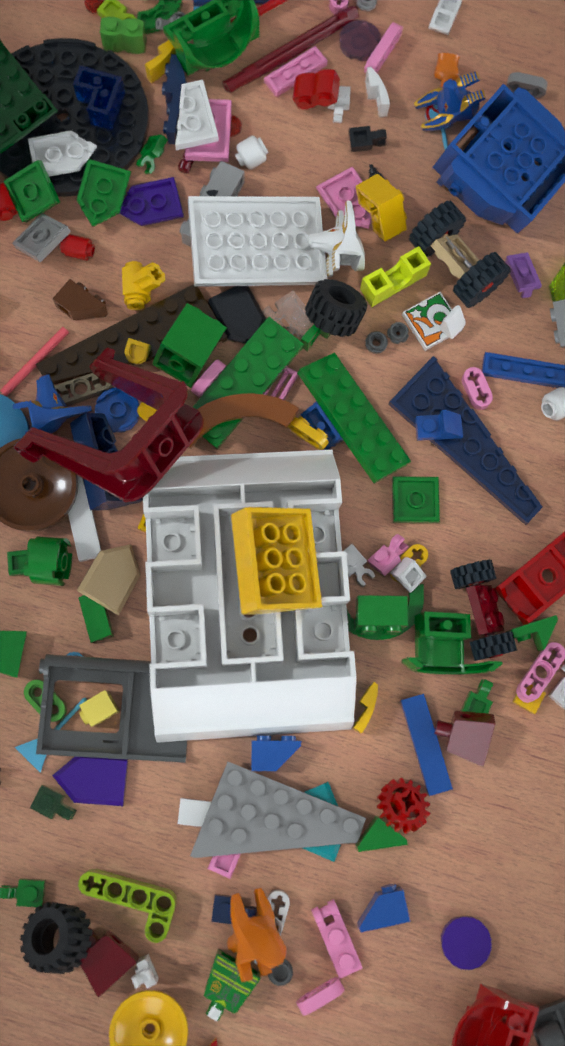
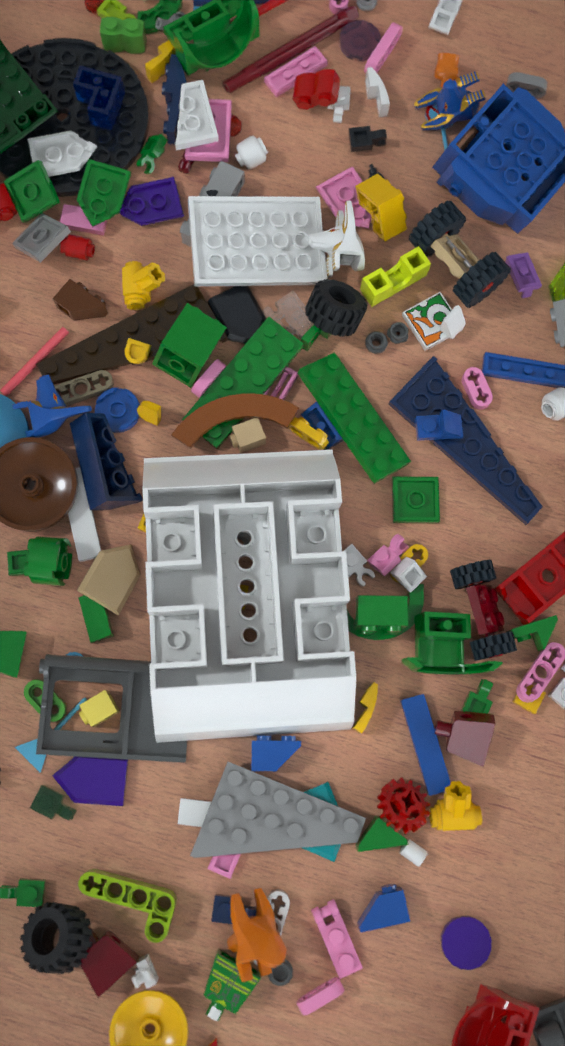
(76, 220): none -> bright pink tile
(151, 450): dark red piece -> none
(248, 435): none -> tan brick
(275, 560): yellow slope -> none
(413, 852): none -> white hinge
(455, 810): none -> yellow piece

